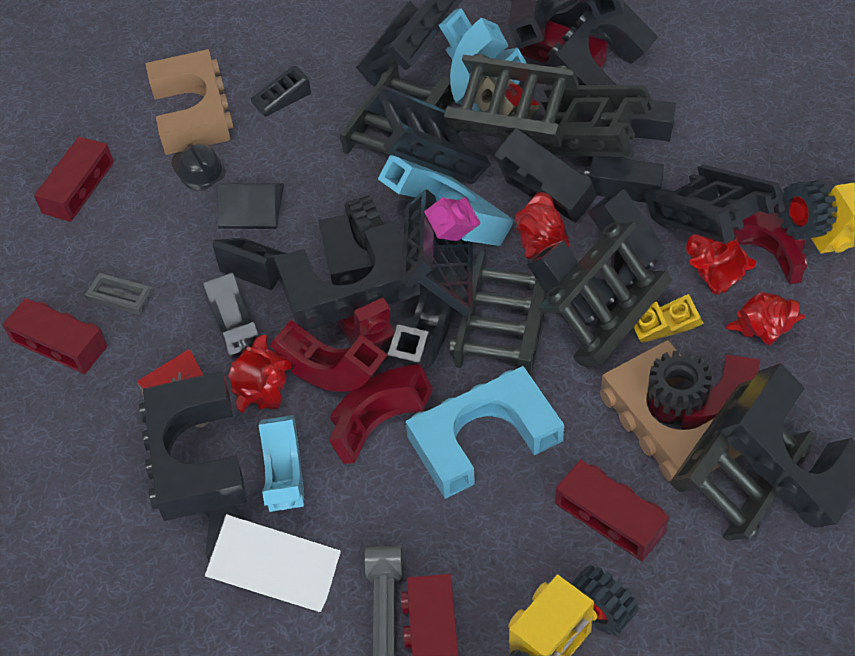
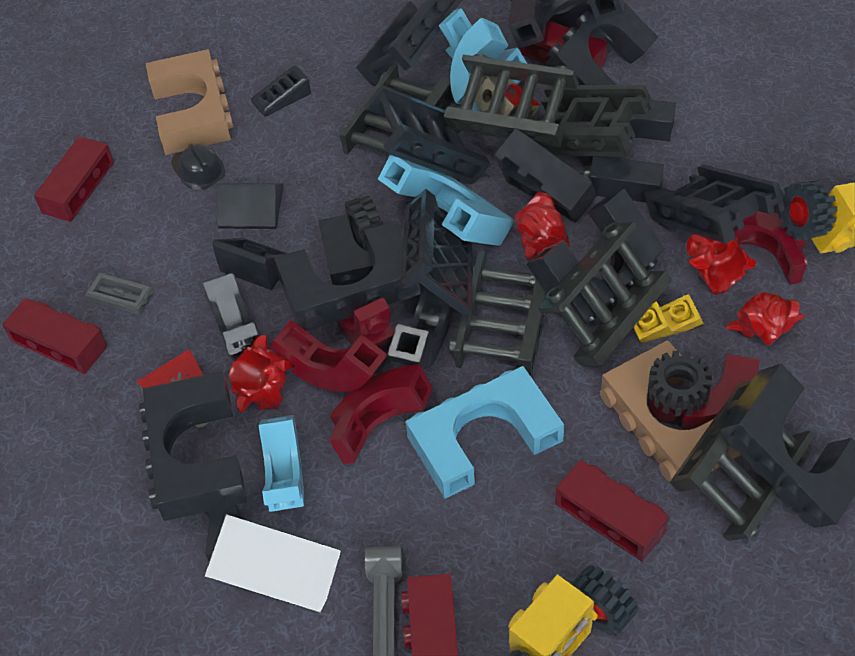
(452, 218): dark pink brick -> none

